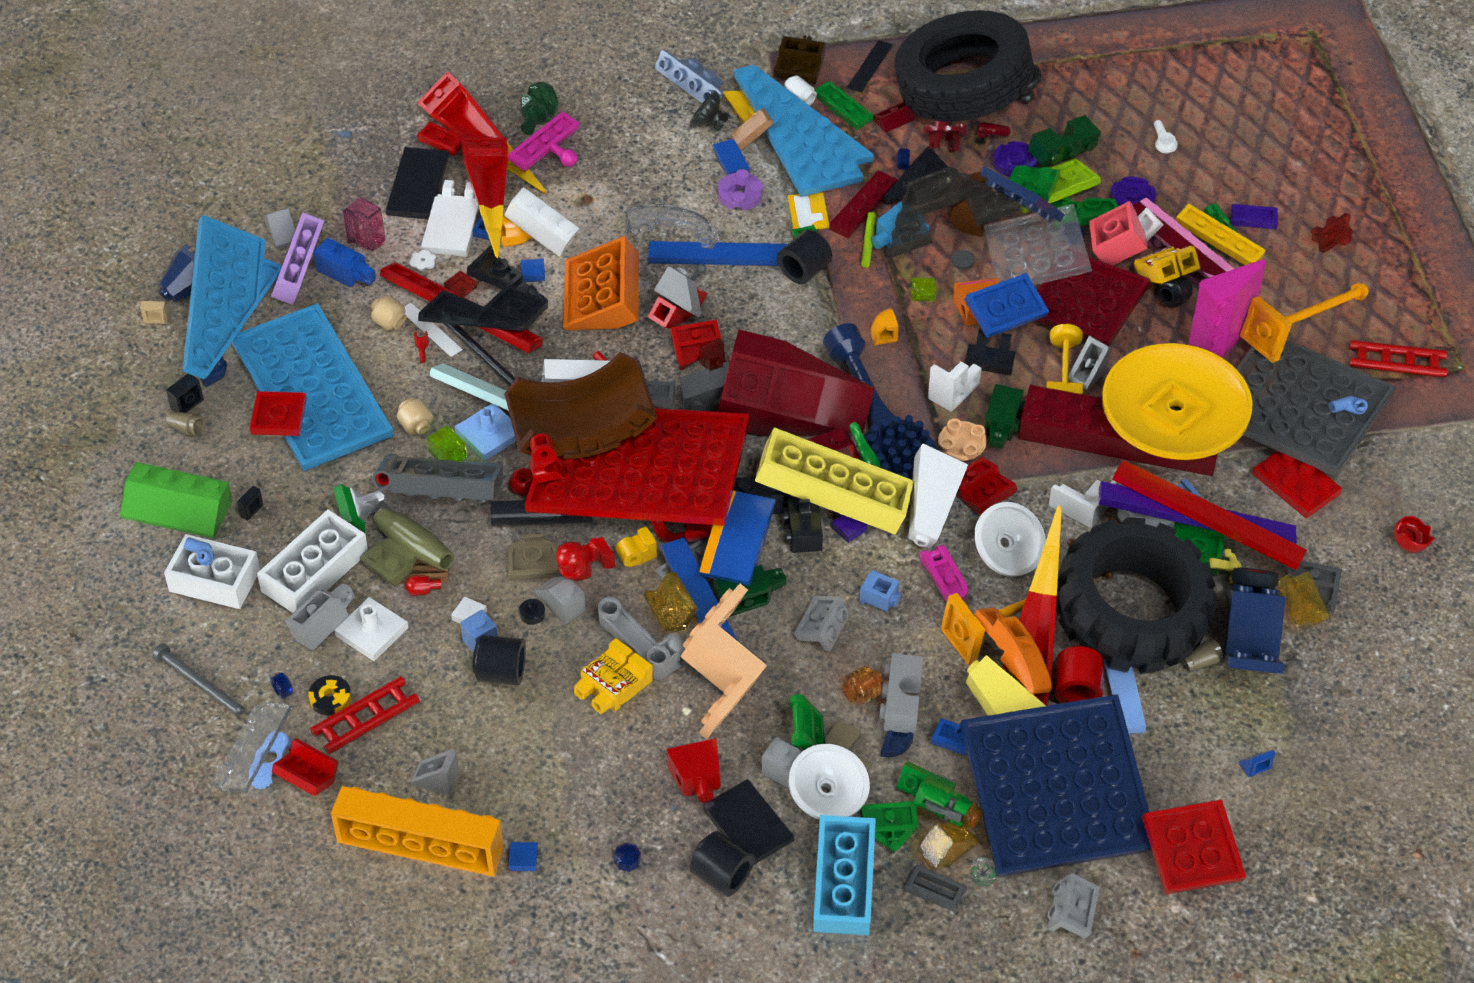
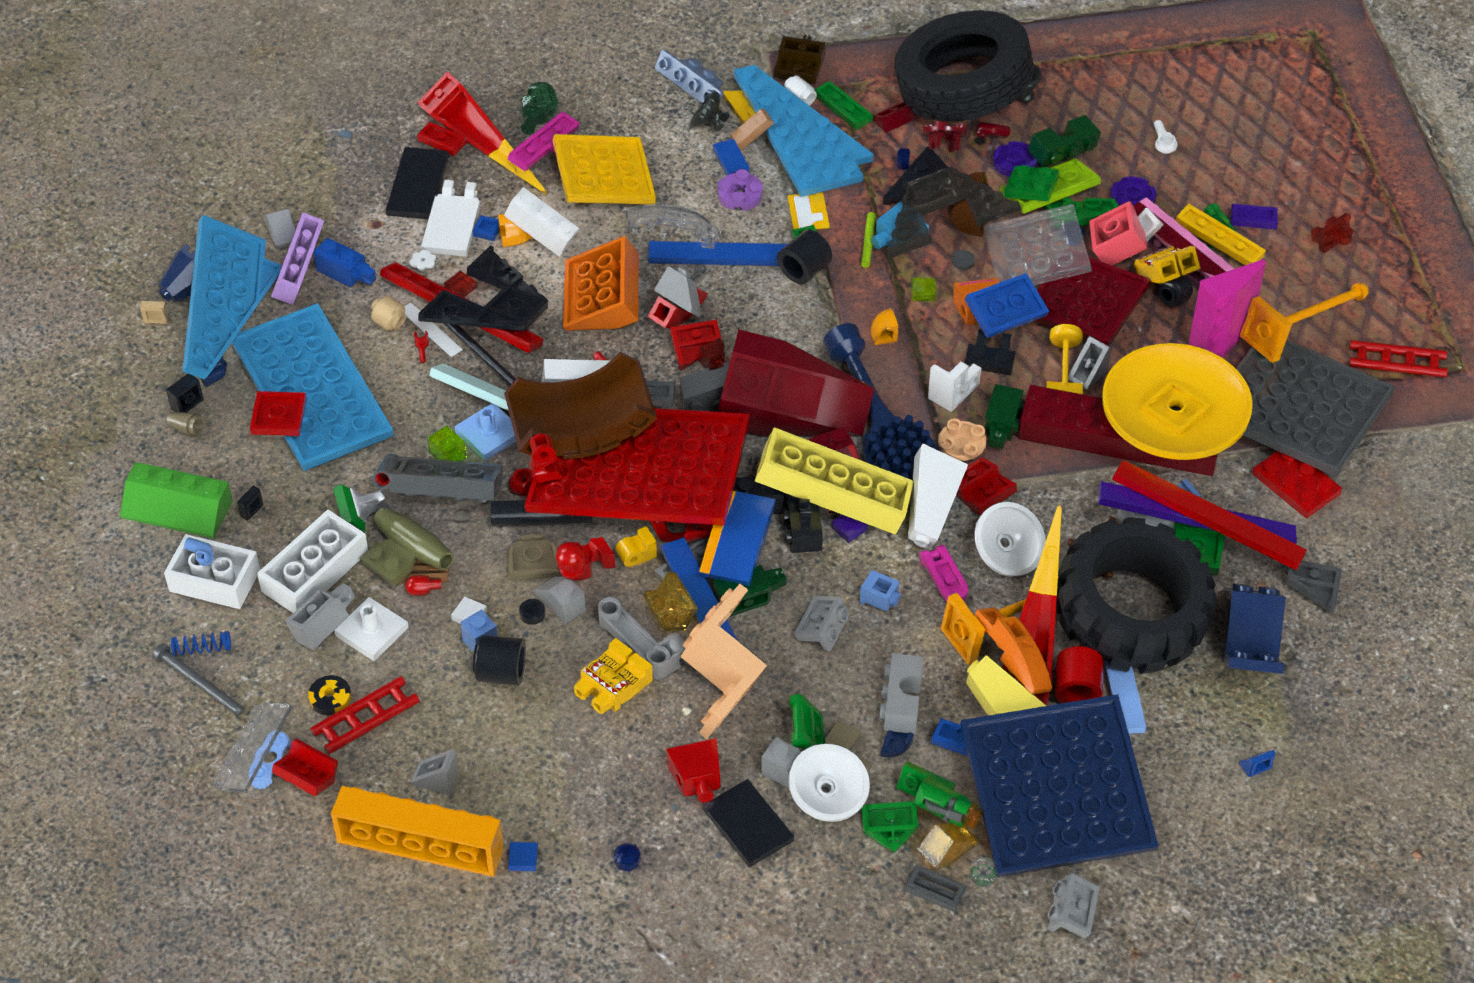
(225, 637): none -> blue piece
(281, 685): clear blue tile -> none
(364, 224): clear pink window -> none
(414, 416): tan head -> none
(487, 169): red plate -> none
(533, 270): blue tile -> none
(603, 169): none -> yellow tile
(721, 863): black piece -> none
(844, 875): medium azure brick -> none
(862, 685): clear orange head -> none
(865, 201): dark red plate -> none
(866, 452): green piece -> none
(869, 66): black sticker -> none
(1018, 193): dark blue plate -> none
(1079, 506): white panel -> none
(1193, 846): red plate -> none
(1204, 655): dark tan cone -> none
(1226, 565): light yellow piece -> none
(1255, 577): black bush -> none
(1304, 599): clear yellow bracket -> none
(1349, 404): medium blue arm -> none
(1412, 534): red hair -> none

